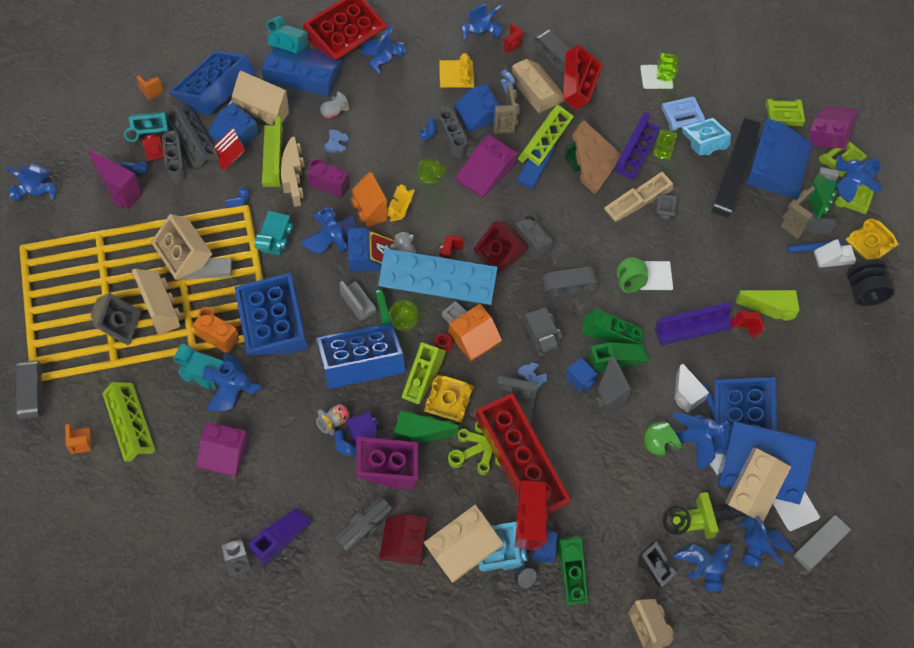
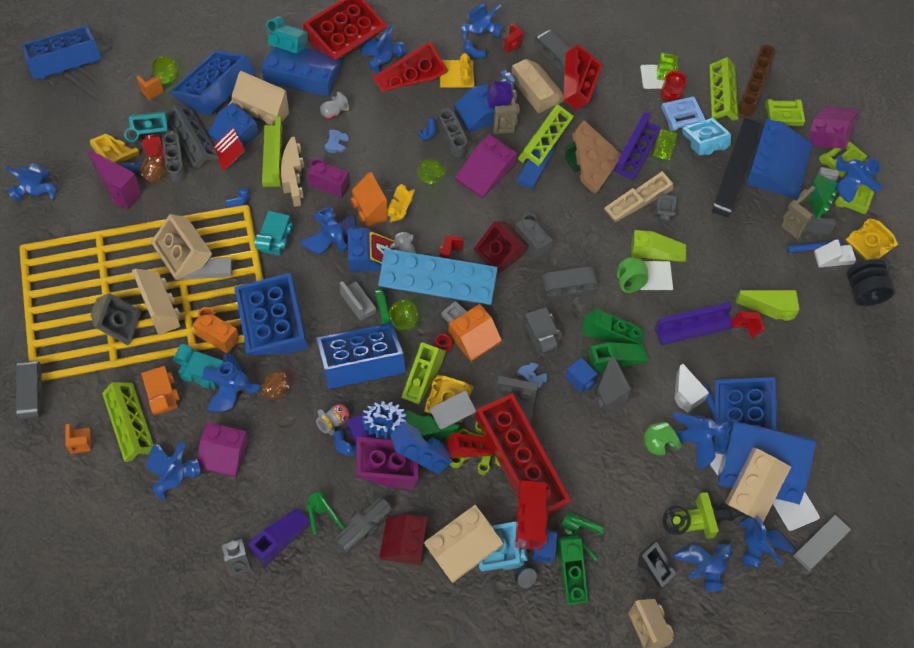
(60, 52): none -> blue slope
(113, 149): none -> yellow wing
(153, 169): none -> clear orange head
(159, 390): none -> orange hinge
(165, 69): none -> clear neon green hair
(170, 468): none -> blue animal
(275, 385): none -> clear orange head
(319, 504): none -> green plant
(383, 419): none -> blue gear
(417, 67): none -> red wedge
(429, 454): none -> blue arch
(453, 410): none -> light grey panel
(457, 450): none -> red slope
(471, 51): none -> blue arm
(499, 94): none -> dark purple brick
(573, 523): none -> green plant
(656, 246): none -> lime slope
(673, 86): none -> red wheel
(727, 86): none -> lime fence
(756, 80): none -> reddish brown beam

